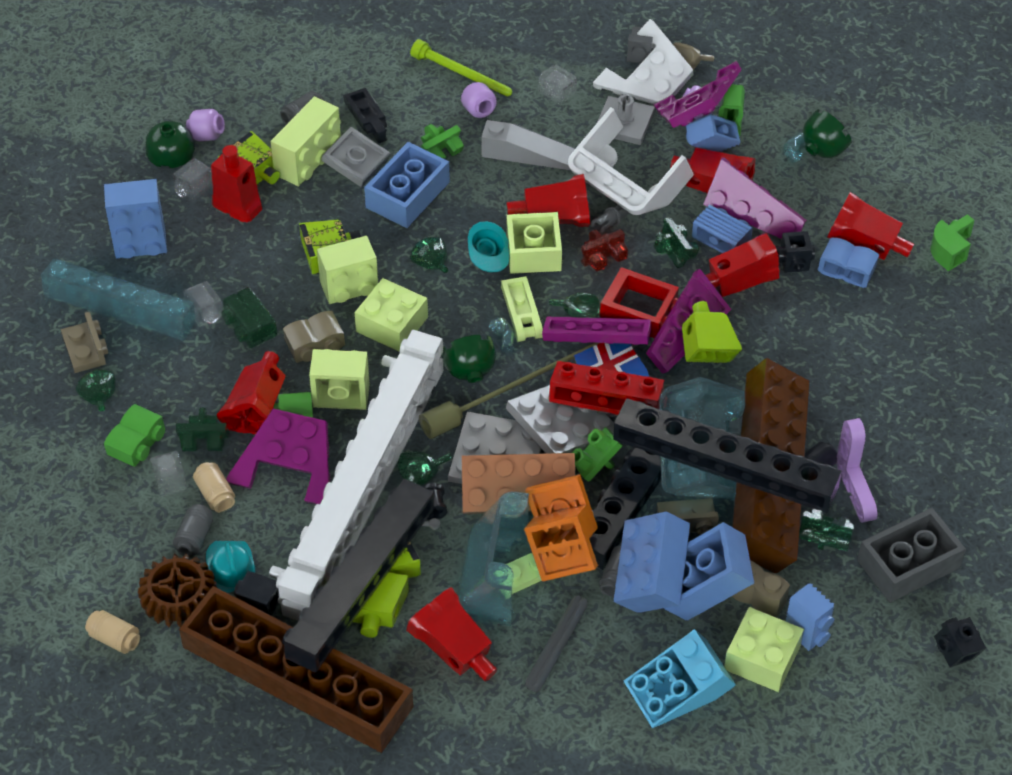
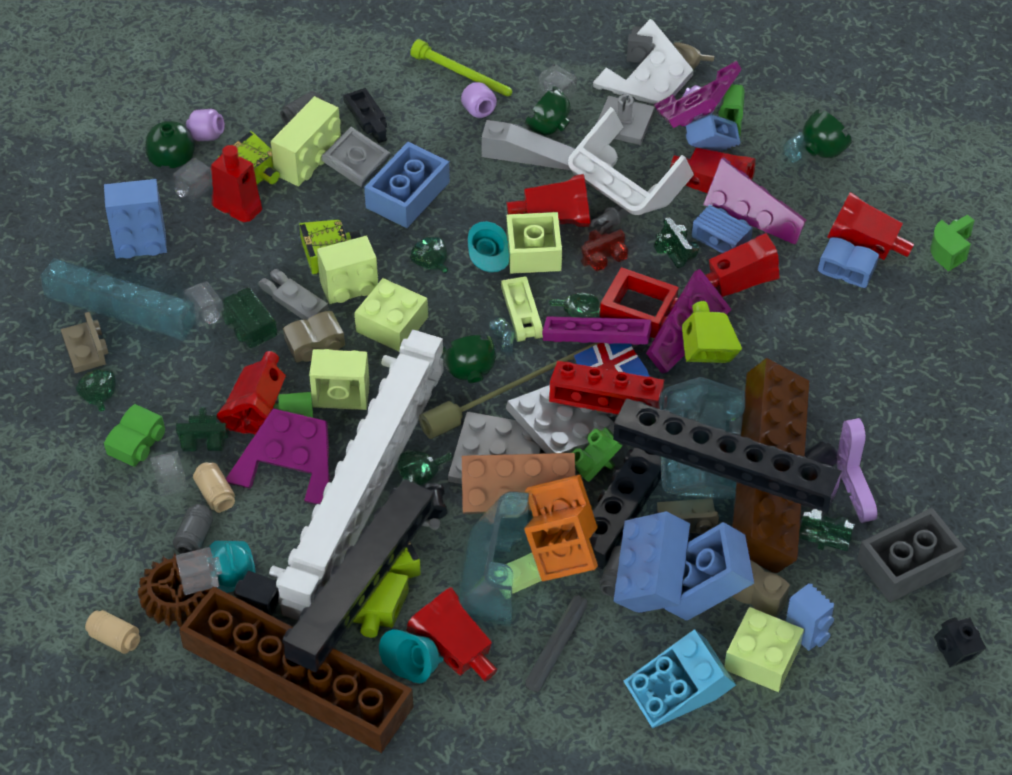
(198, 570): none -> clear brick
(293, 295): none -> light grey hinge
(409, 655): none -> teal piece
(437, 139): bright green hips -> none
(550, 113): none -> dark green cylinder
(796, 251): black brick -> none

